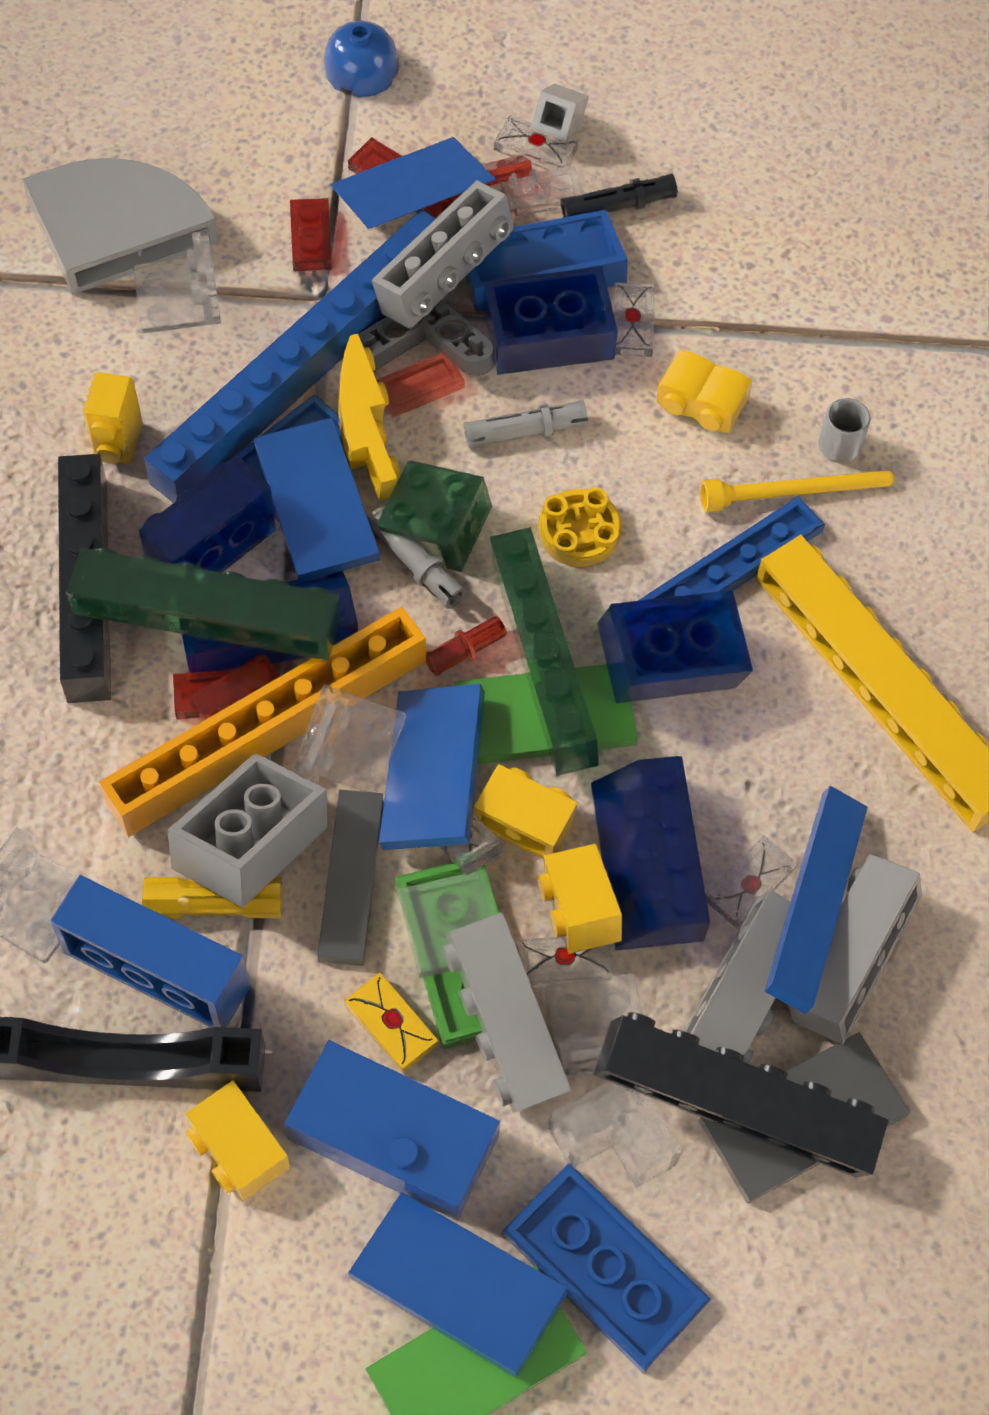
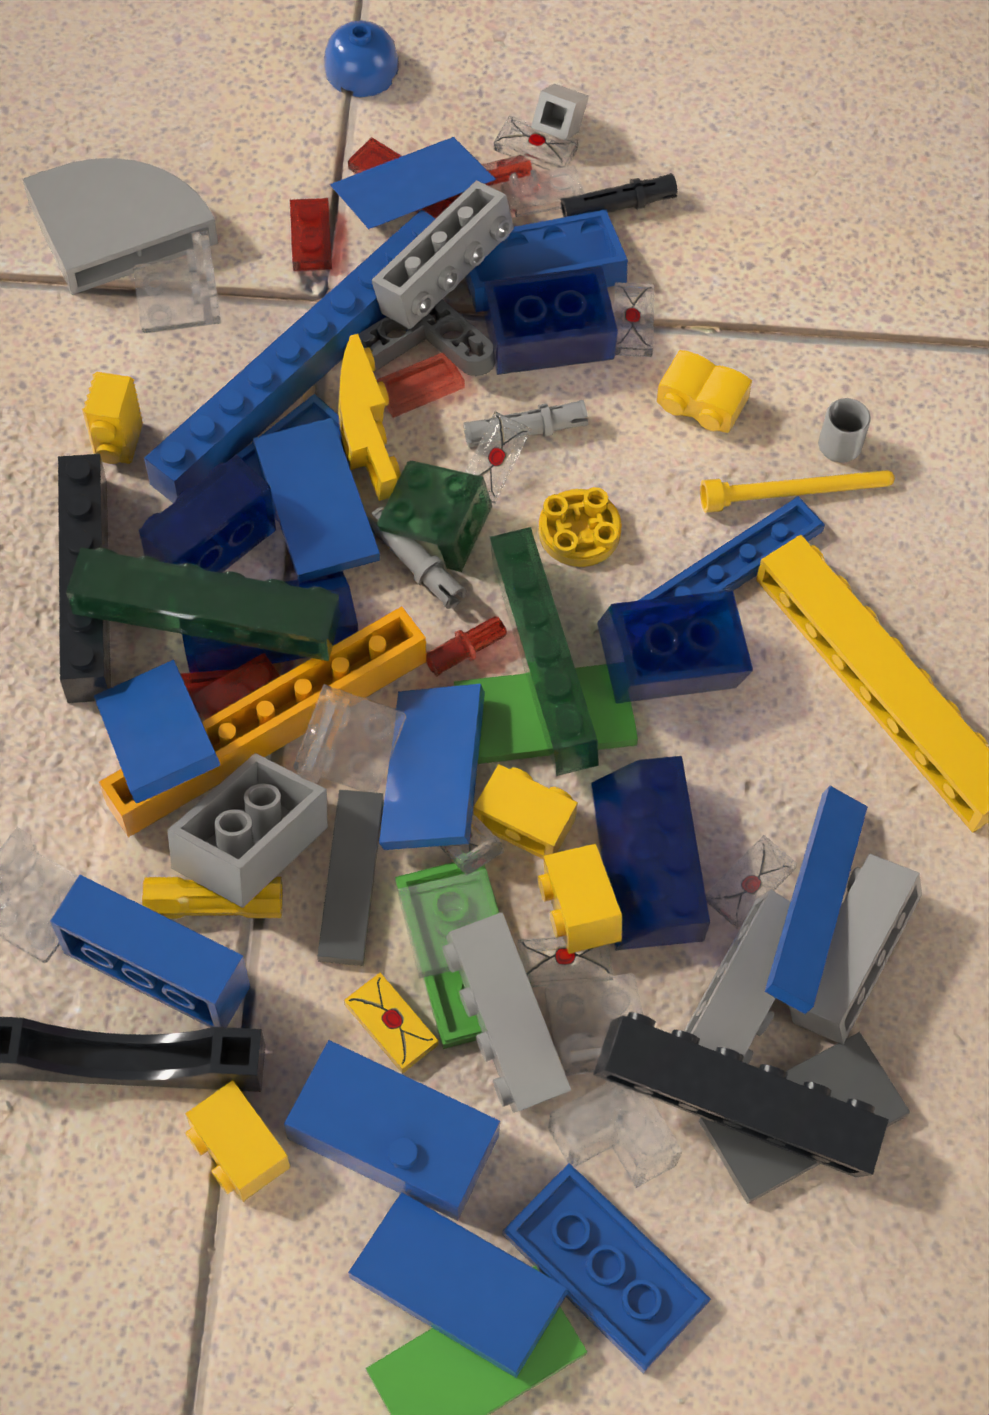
(156, 731): none -> blue tile
(498, 452): none -> clear tile

